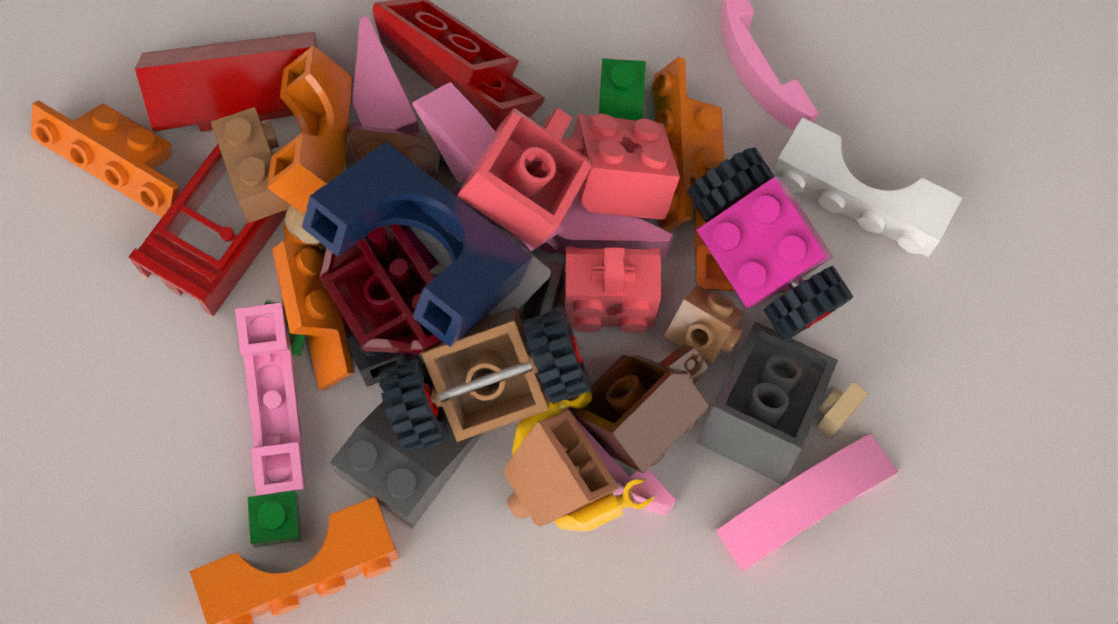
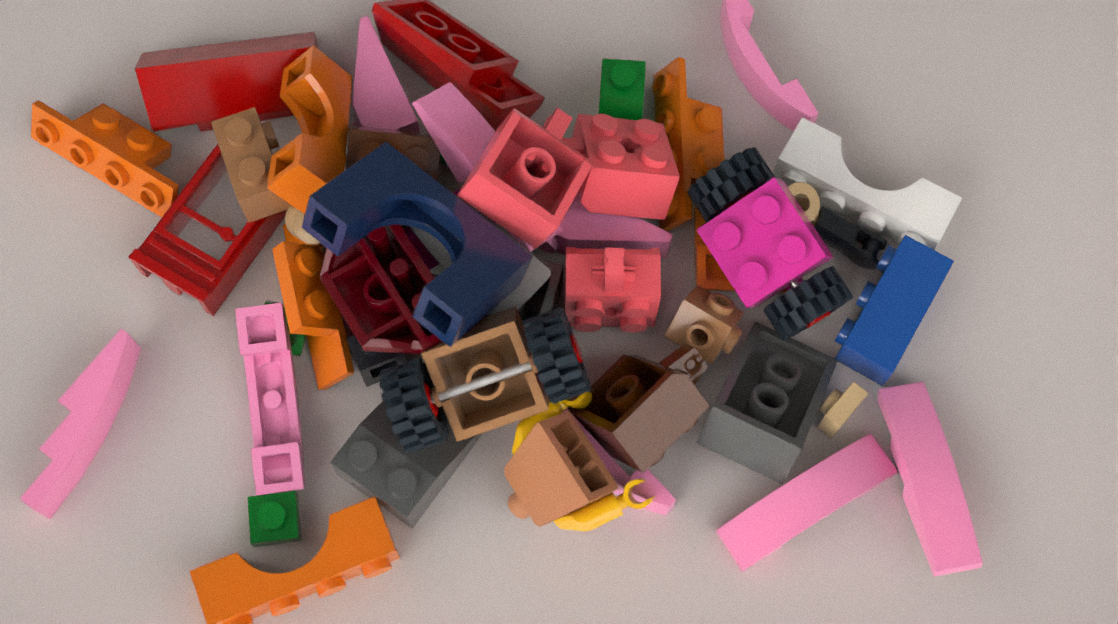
(93, 408): none -> bright pink slope
(838, 231): none -> black piece
(892, 309): none -> blue brick
(929, 479): none -> bright pink slope

